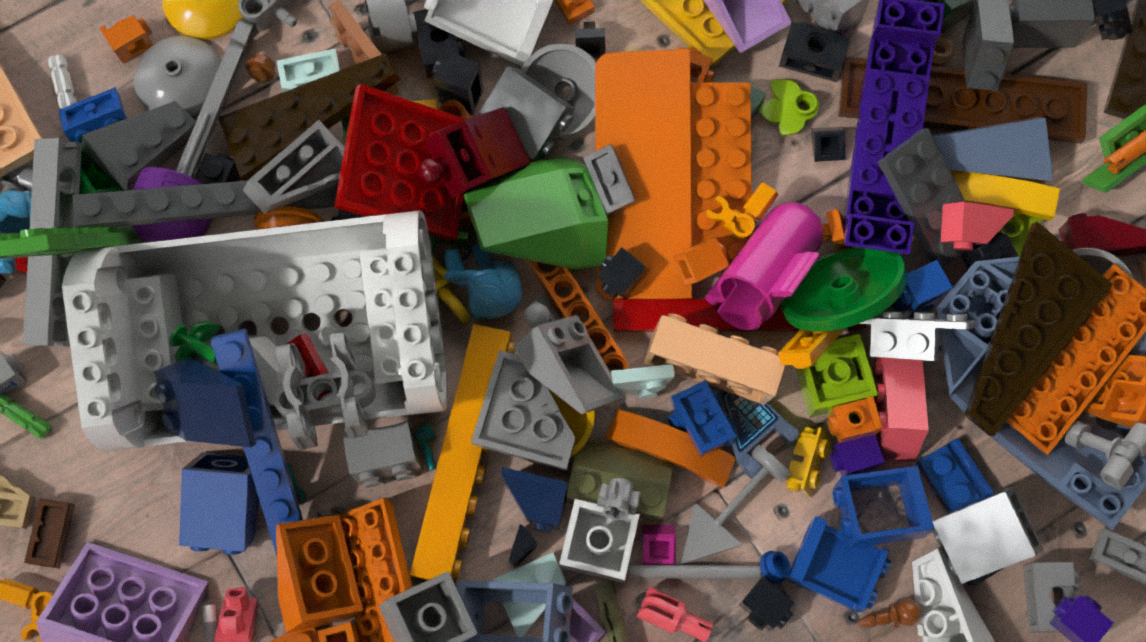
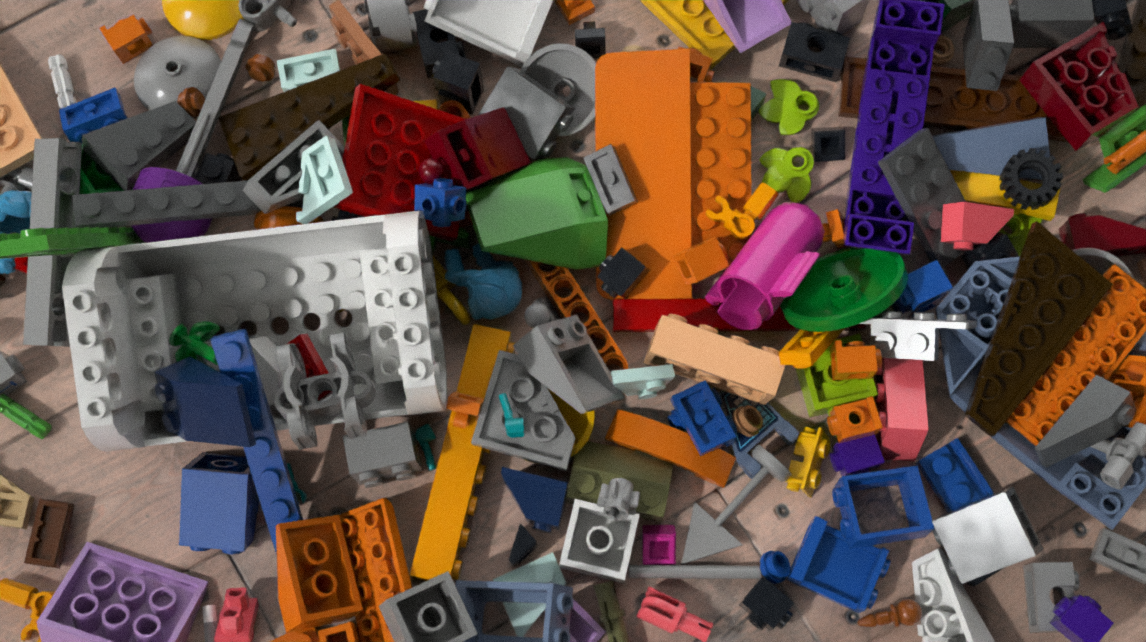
(191, 101): none -> dark orange plate
(322, 179): none -> light aqua wing
(447, 201): none -> blue brick
(465, 406): none -> orange tile
(513, 426): none -> teal hand
(747, 420): none -> medium nougat plate
(784, 175): none -> lime plate
(854, 360): none -> orange brick
(1039, 163): none -> black tyre
(1081, 87): none -> dark red wedge
(1090, 419): none -> dark grey slope

